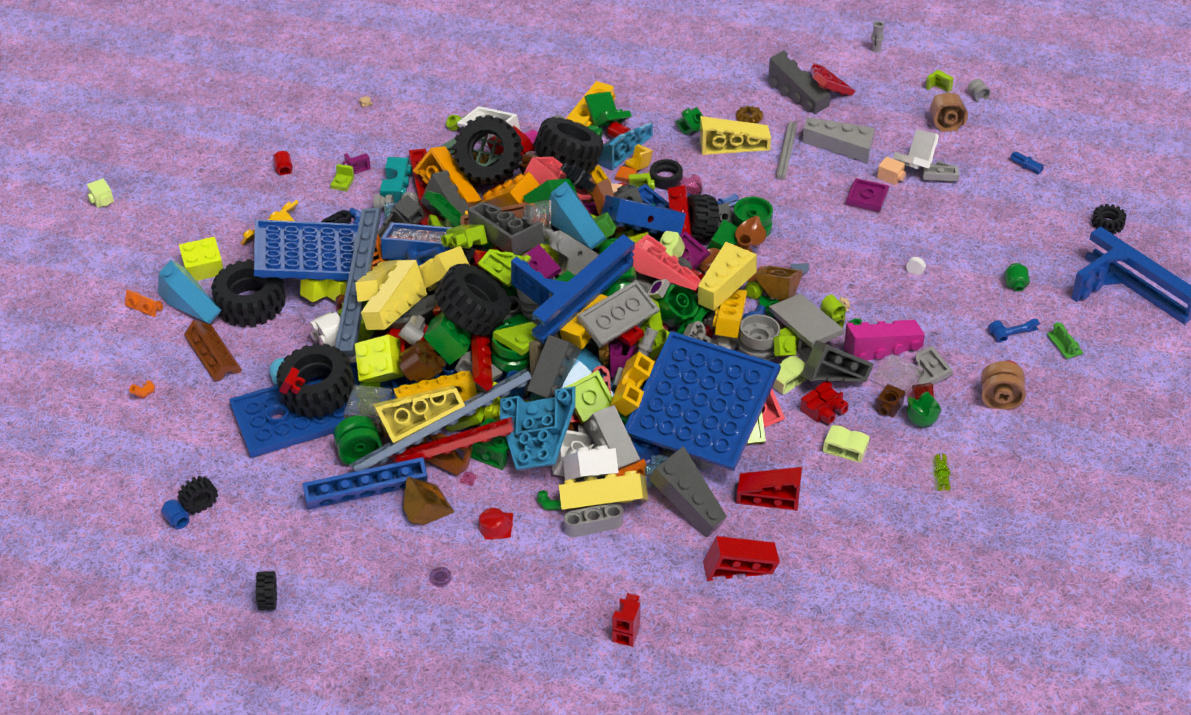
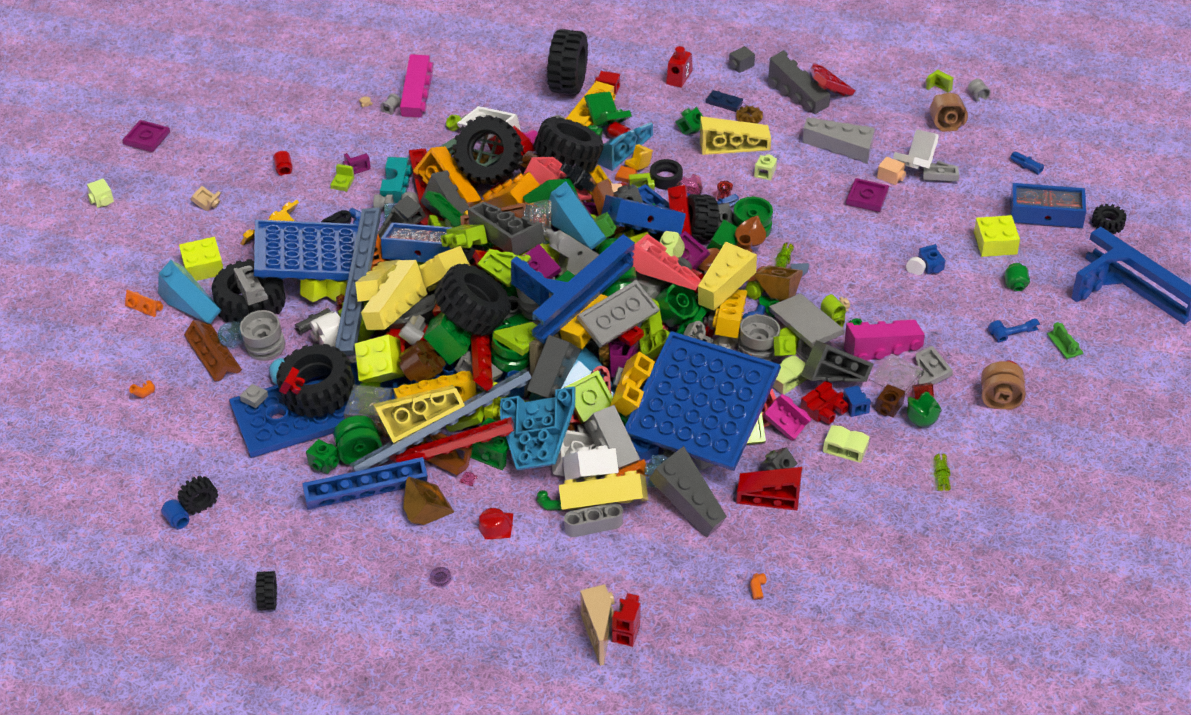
(146, 135): none -> magenta plate
(205, 198): none -> tan bracket
(230, 334): none -> clear light blue head
(249, 285): none -> light grey hinge
(254, 395): none -> light grey plate
(262, 335): none -> light grey wheel
(304, 325): none -> dark grey pin
(322, 456): none -> green brick
(392, 102): none -> light grey bush
(413, 254): blue brick -> none
(416, 86): none -> dark pink wedge
(567, 61): none -> black tyre
(597, 618): none -> tan slope
(609, 78): none -> red brick
(647, 342): light grey pin -> none
(658, 288): tile -> none
(682, 62): none -> red torso
(722, 192): none -> clear red bush
(724, 100): none -> dark blue plate
(740, 556): red wedge -> none
(741, 59): none -> dark grey brick
(755, 584): none -> orange arm
(767, 163): none -> yellowish green brick
(778, 460): none -> dark grey brick
(783, 258): none -> clear neon green pin
(786, 150): light grey axle -> none
(787, 416): none -> dark pink bracket
(857, 401): none -> blue brick
(877, 36): light grey pin -> none
(933, 259): none -> blue brick
(996, 236): none -> neon yellow brick
(1048, 205): none -> blue brick

